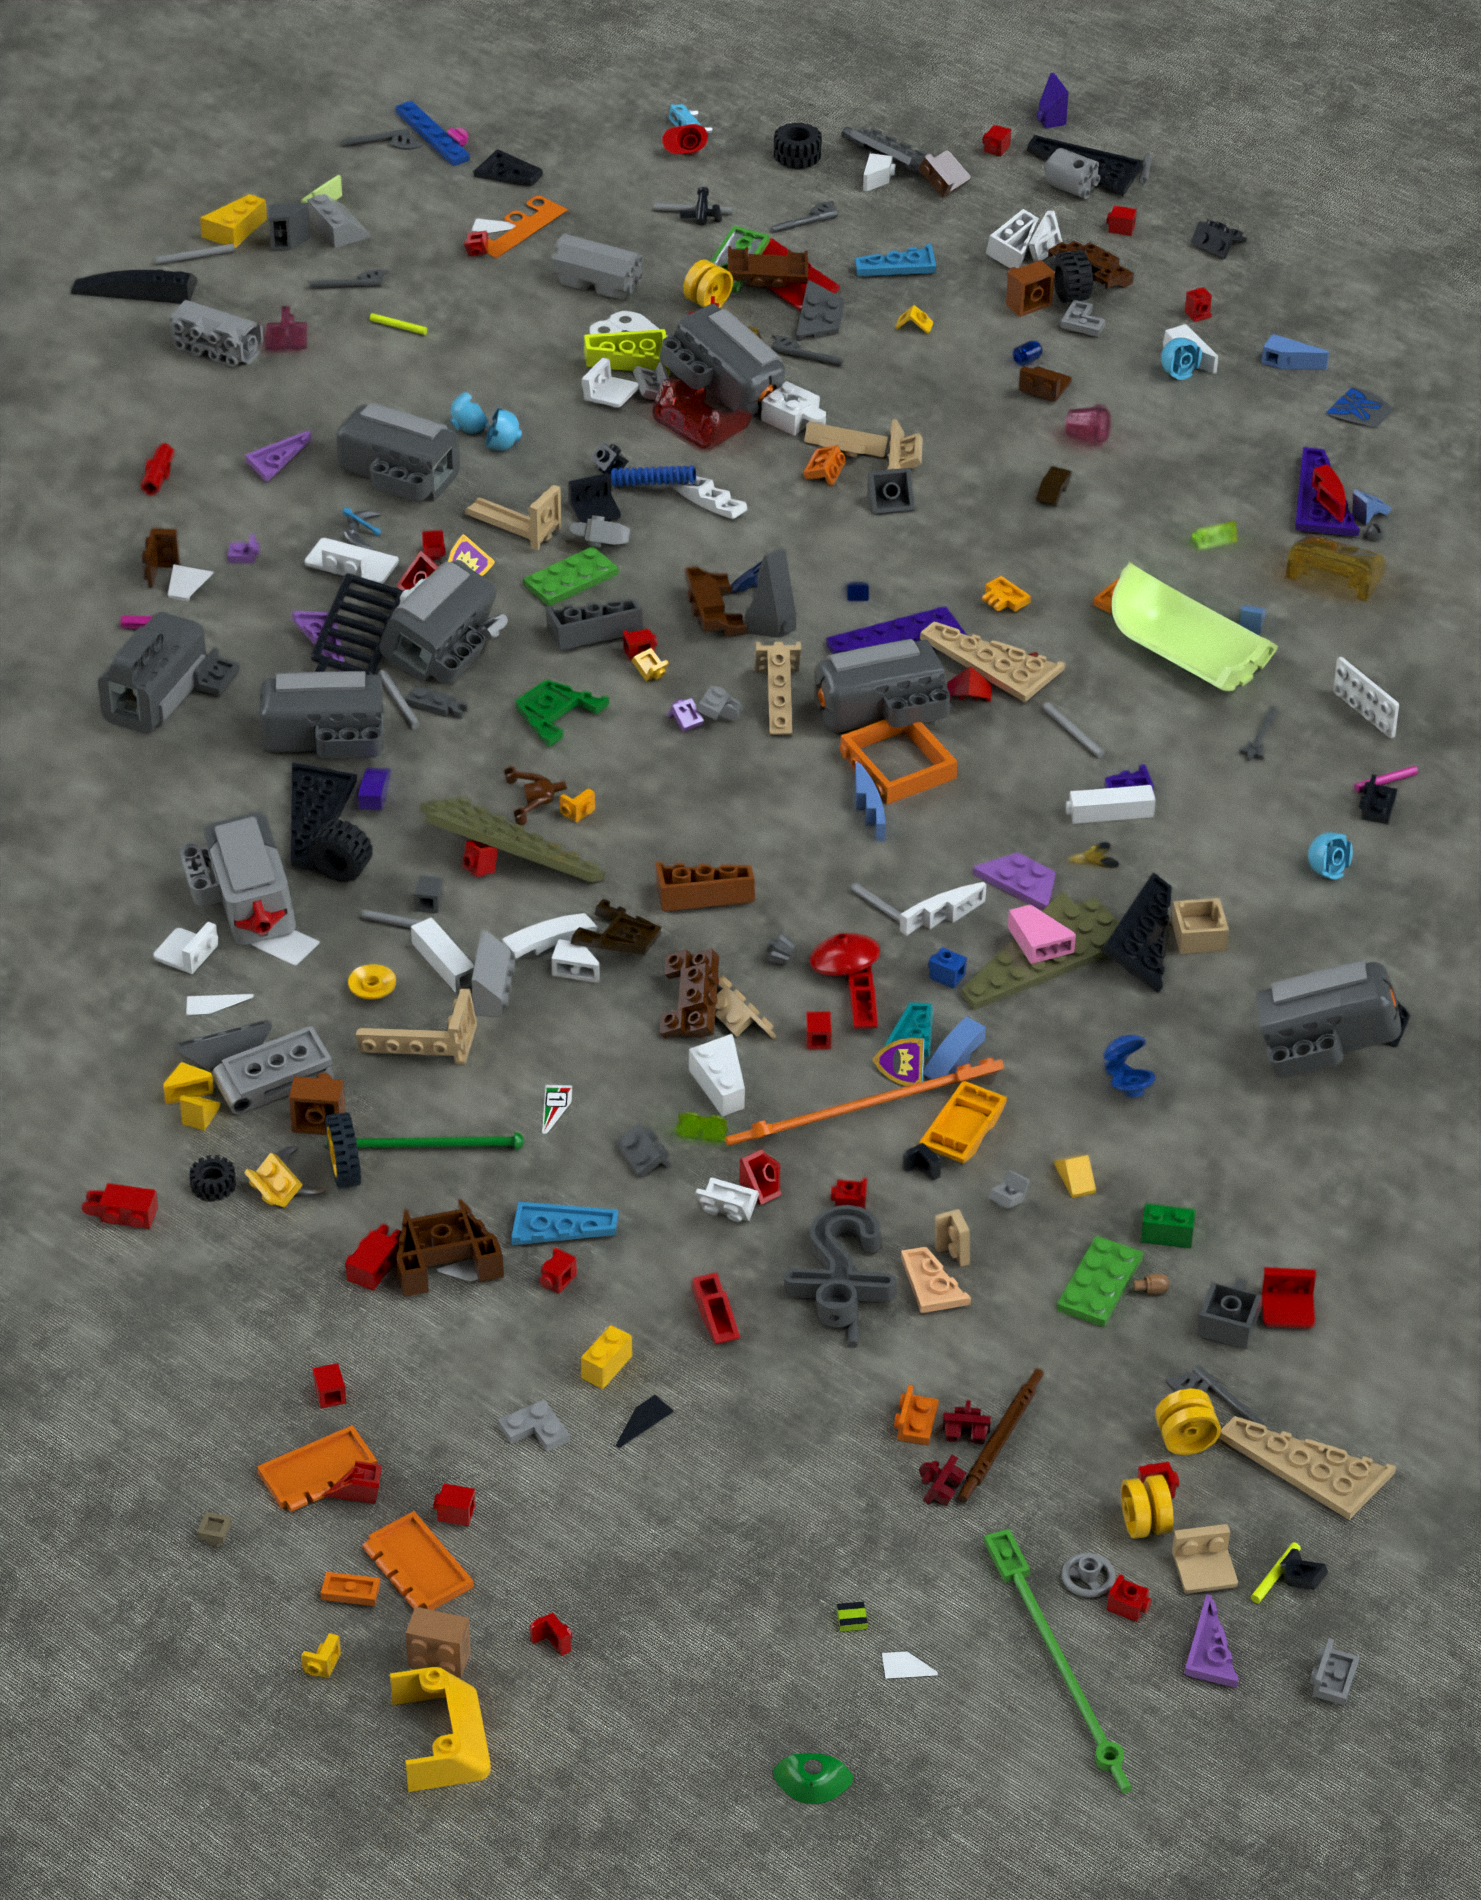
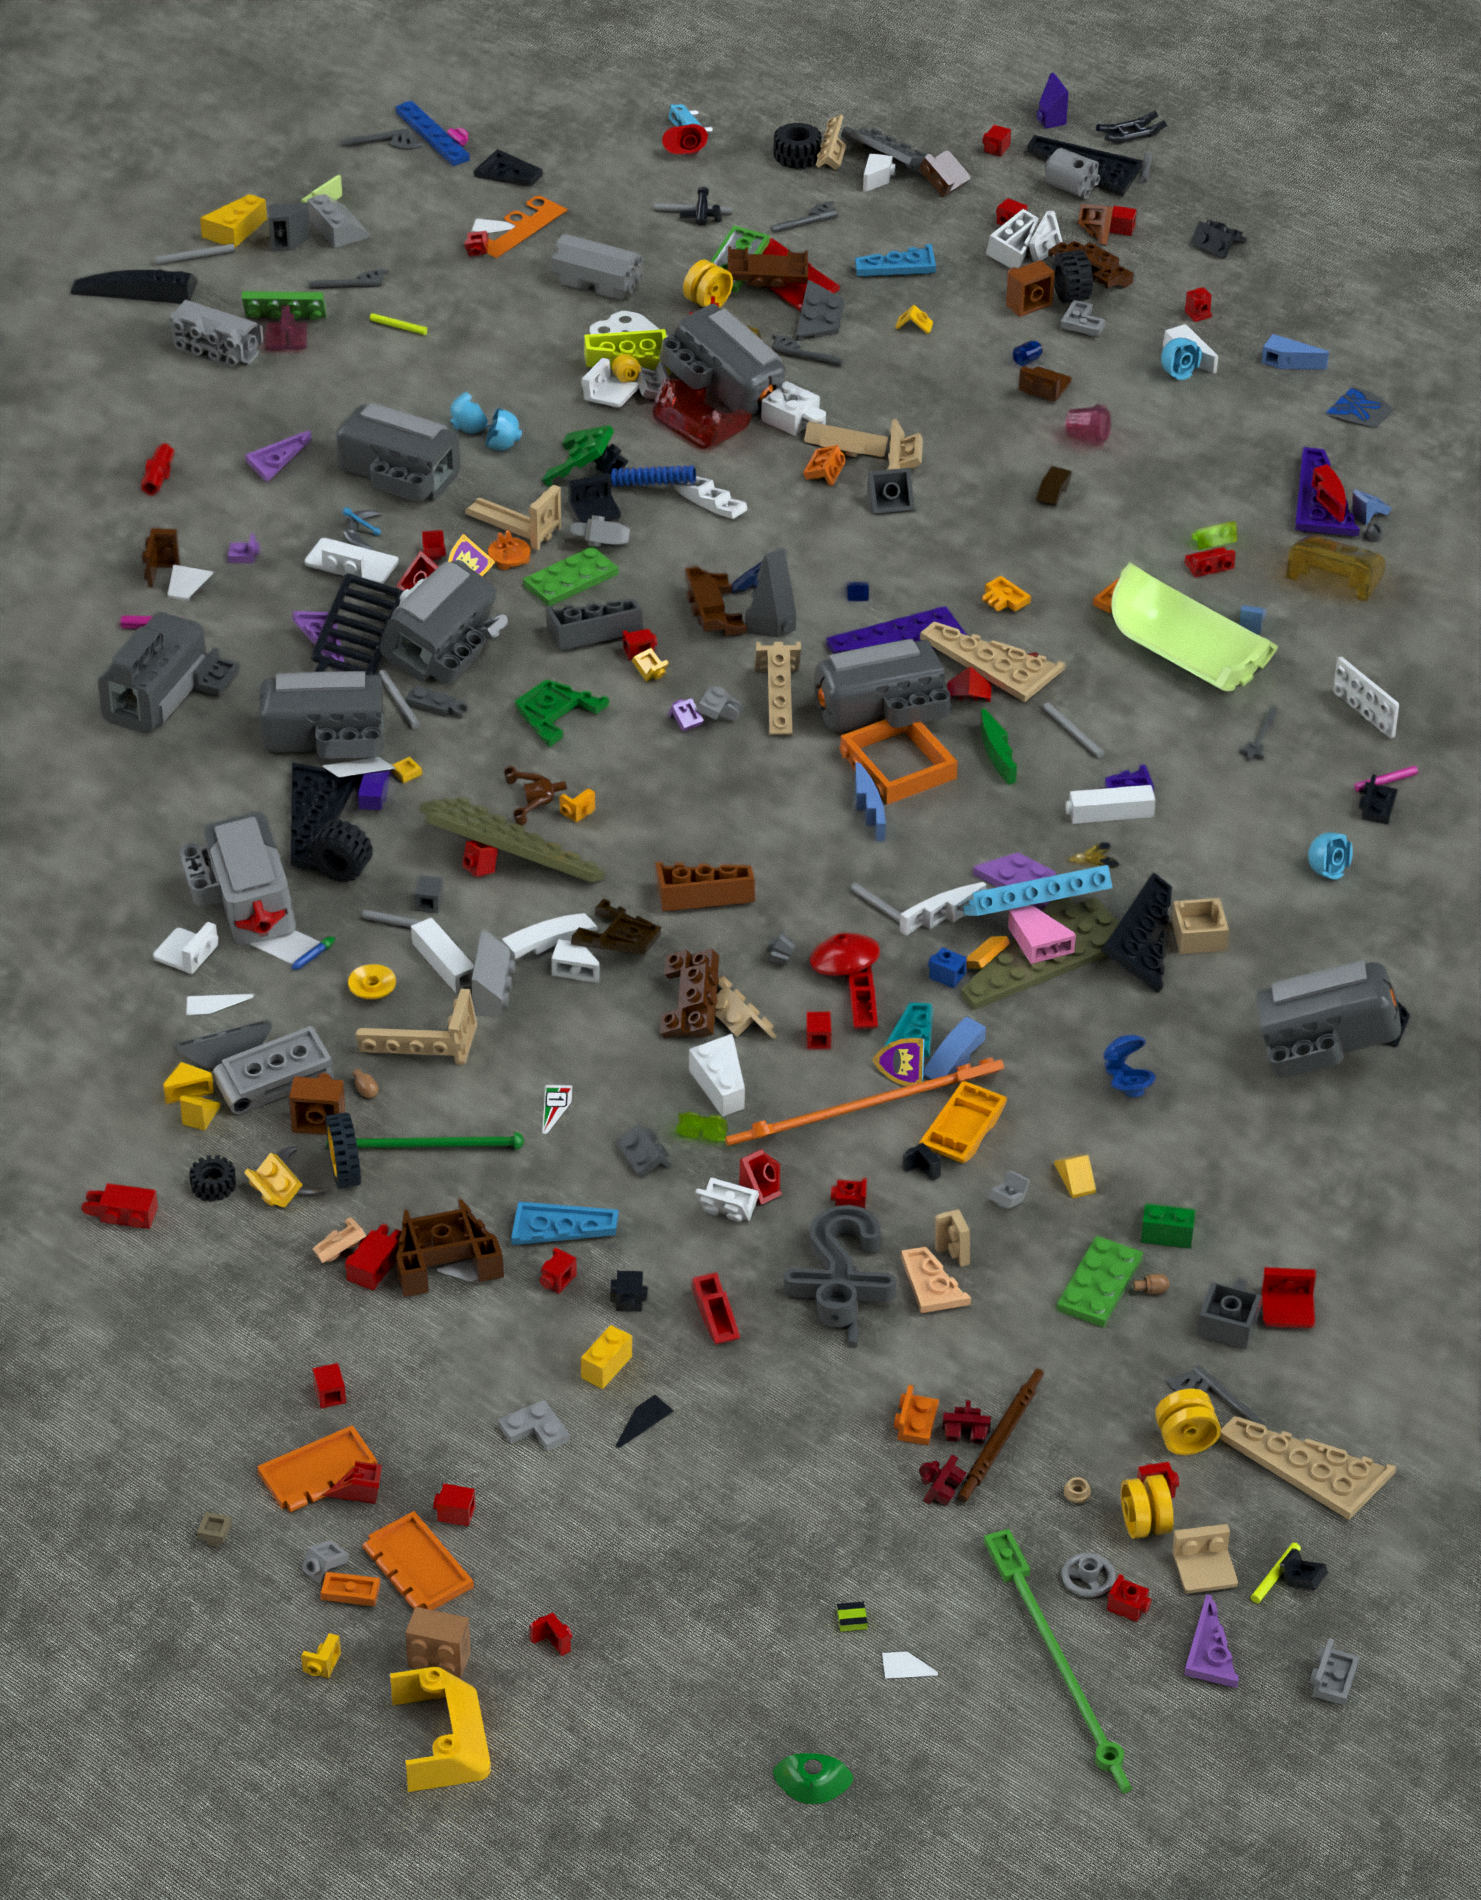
(270, 304): none -> bright green piece
(322, 1558): none -> light grey bracket
(325, 944): none -> blue piece
(336, 1242): none -> light nougat wing
(358, 767): none -> white sticker
(365, 1084): none -> medium nougat cylinder
(406, 769): none -> yellow tile
(509, 551): none -> orange plate
(584, 447): none -> green wing
(626, 368): none -> yellow head
(628, 1291): none -> black brick
(832, 147): none -> tan bracket
(986, 952): none -> light orange tile
(996, 745): none -> green slope
(1008, 209): none -> red brick
(1039, 891): none -> medium azure bracket
(1077, 1490): none -> tan plate
(1096, 221): none -> dark orange wing
(1138, 124): none -> black piece
(1210, 561): none -> red bracket

